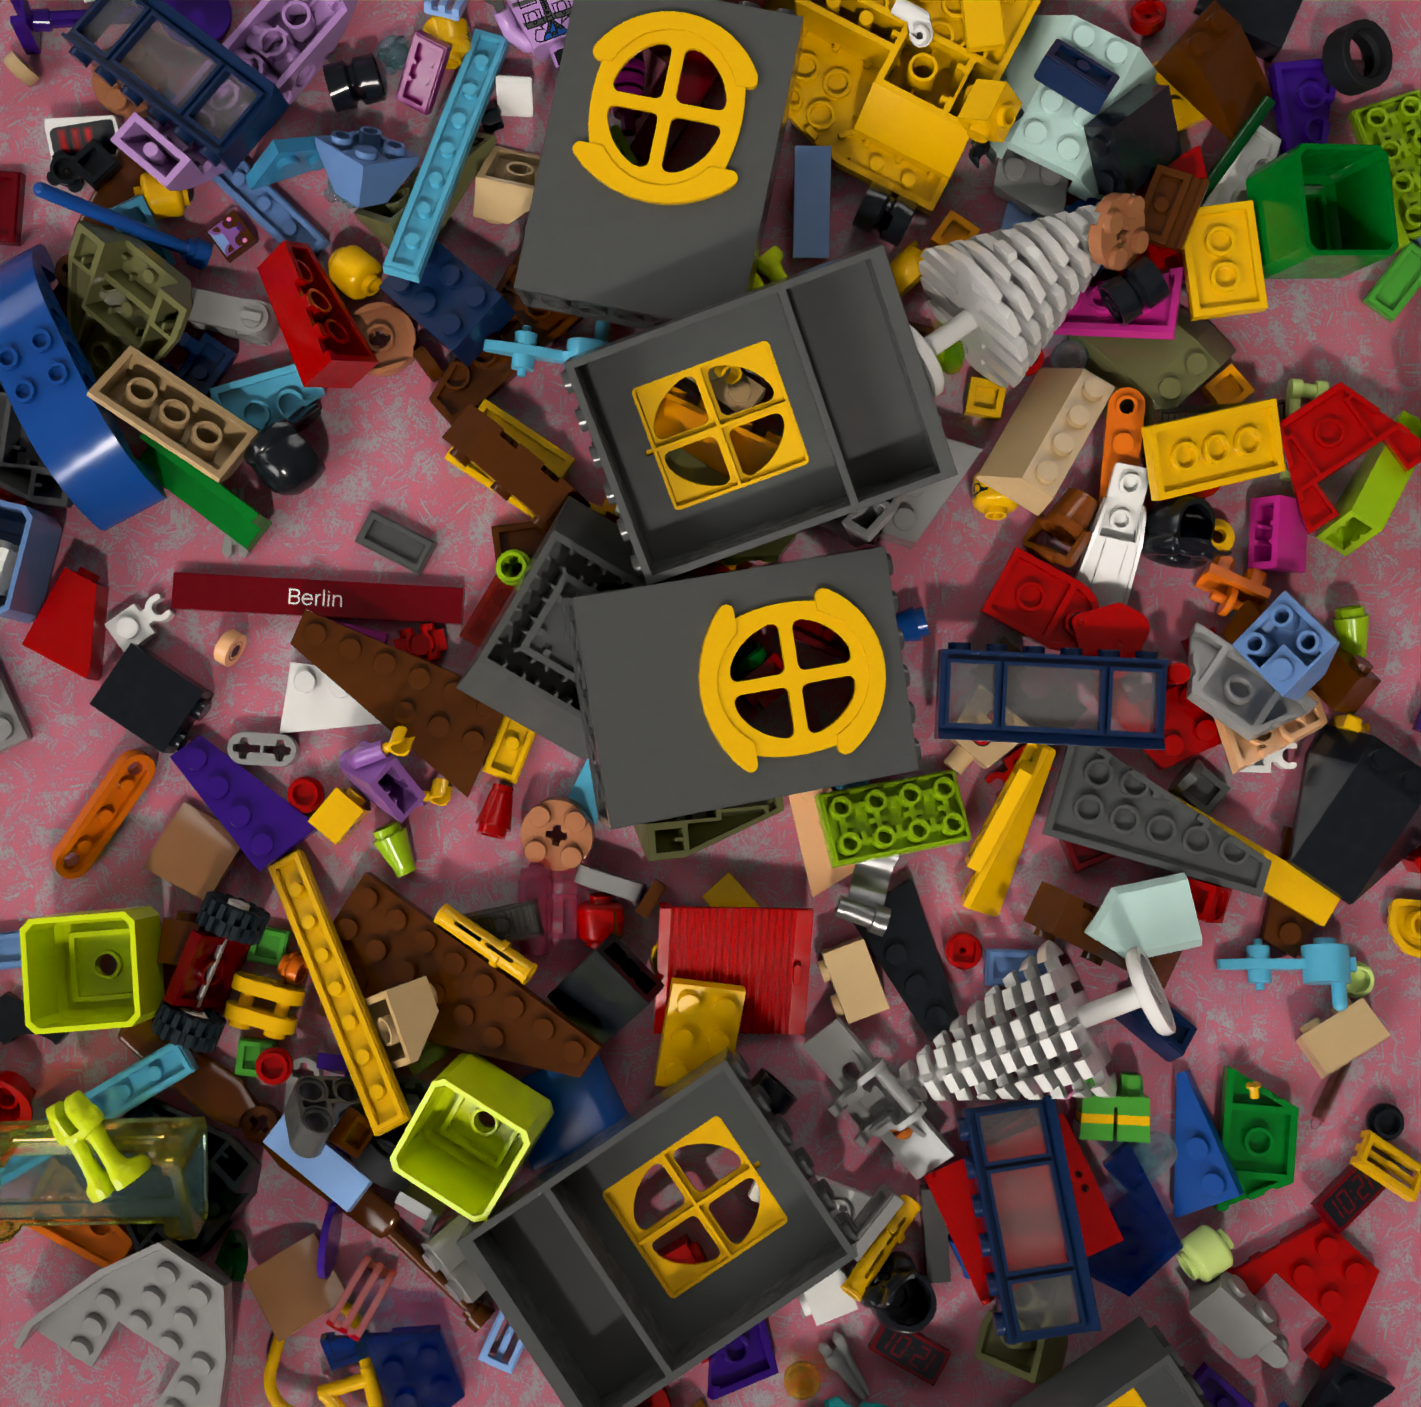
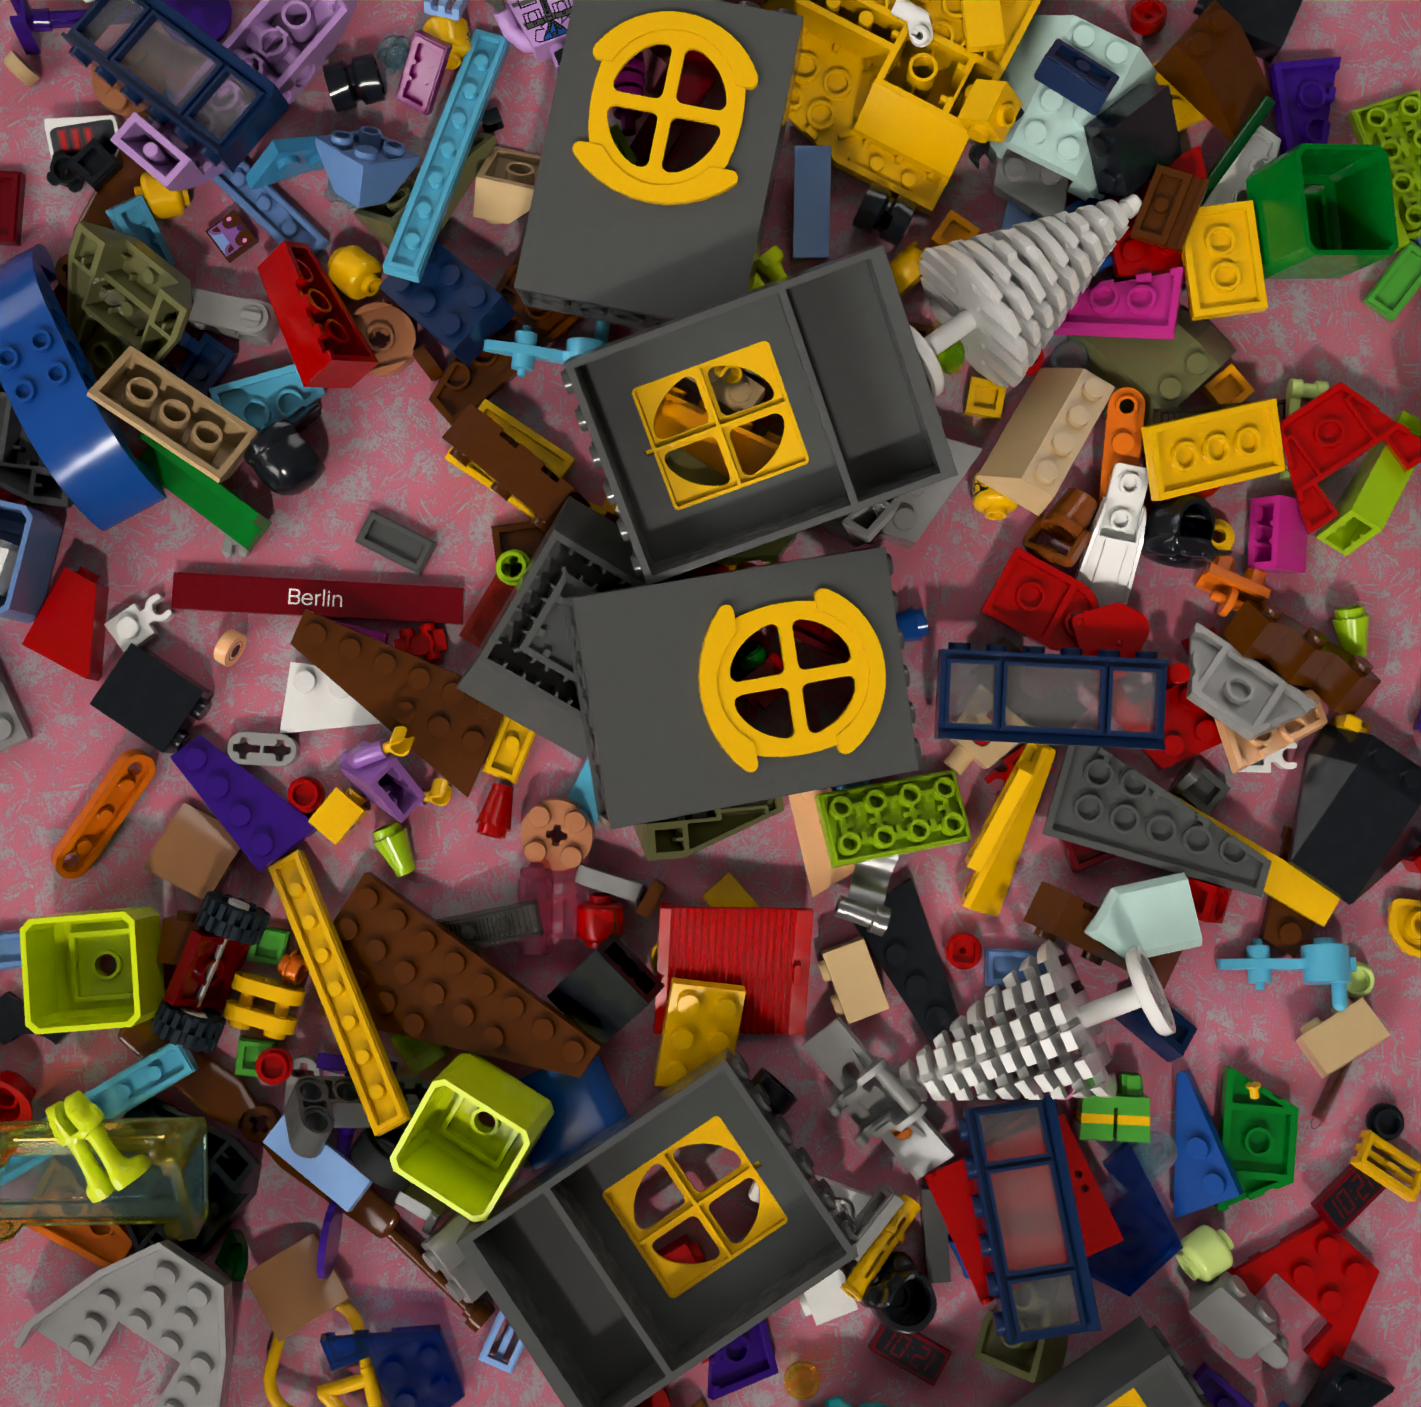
(195, 252): blue piece -> none
(352, 1133): reddish brown tile -> none
(377, 1270): red tile -> none
(404, 1019): tan slope -> none
(515, 96): white slope -> none
(520, 968): yellow pin -> none
(841, 1360): light grey piece -> none
(1118, 231): nougat plate -> none
(1139, 288): black wheel -> none
(1288, 647): medium blue slope -> none
(1376, 54): black tyre -> none

